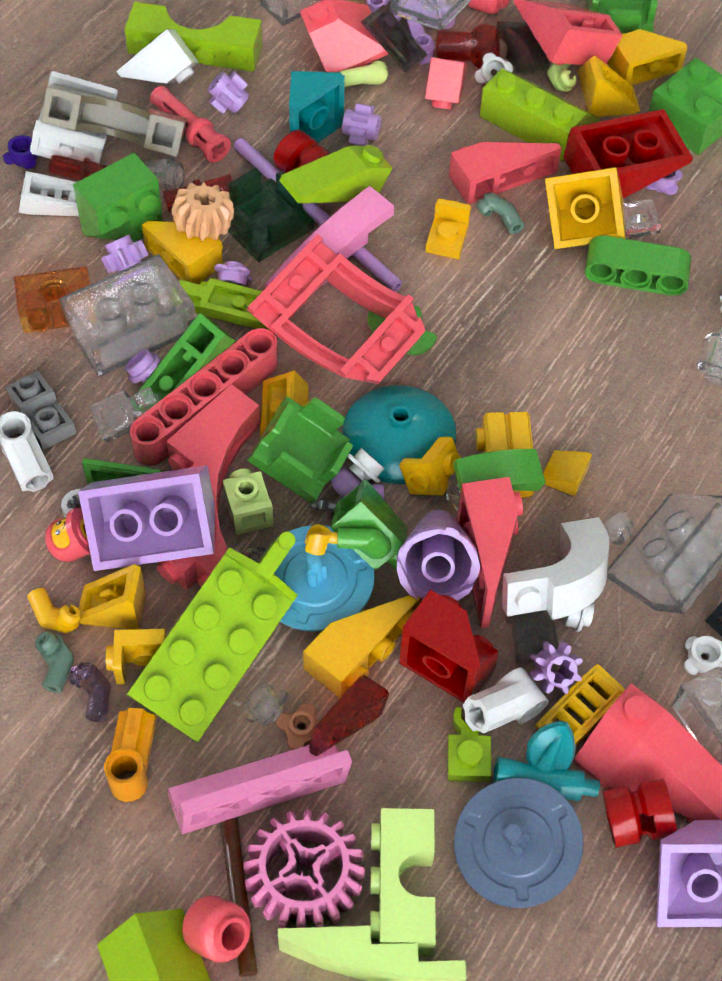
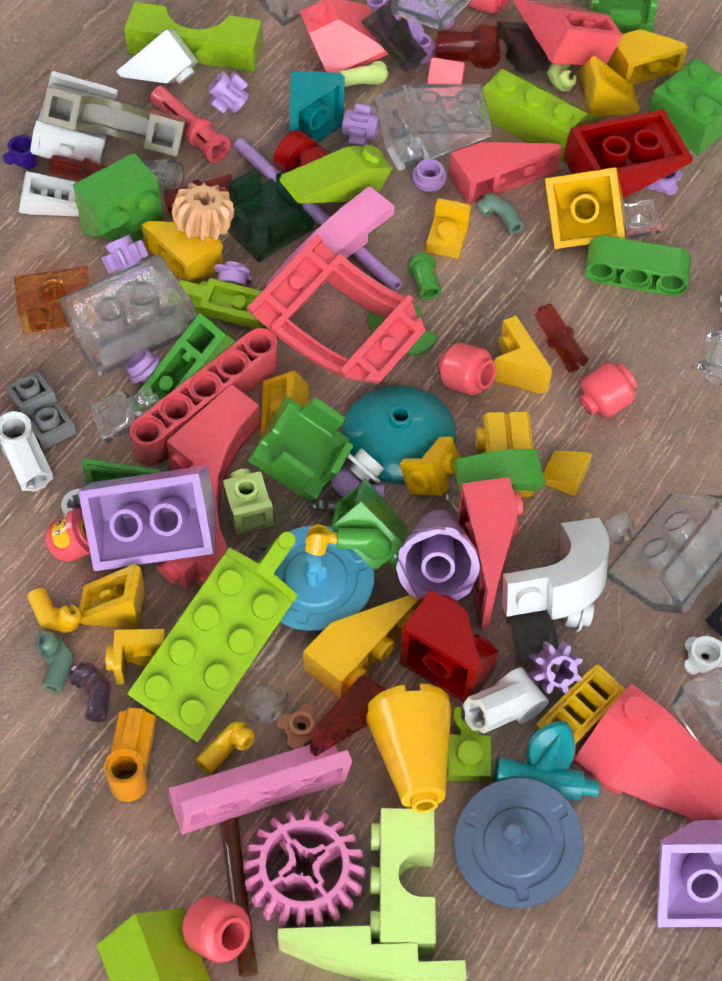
(232, 737): none -> yellow arm
(413, 742): none -> yellow cone
(422, 268): none -> bright green pin
(429, 175): none -> lavender plate
(431, 120): none -> clear slope
(466, 369): none -> coral head
(491, 62): white plate -> none
(521, 361): none -> yellow slope
(560, 337): none -> clear red axle
(607, 389): none -> coral head
(639, 813): red wheel -> none

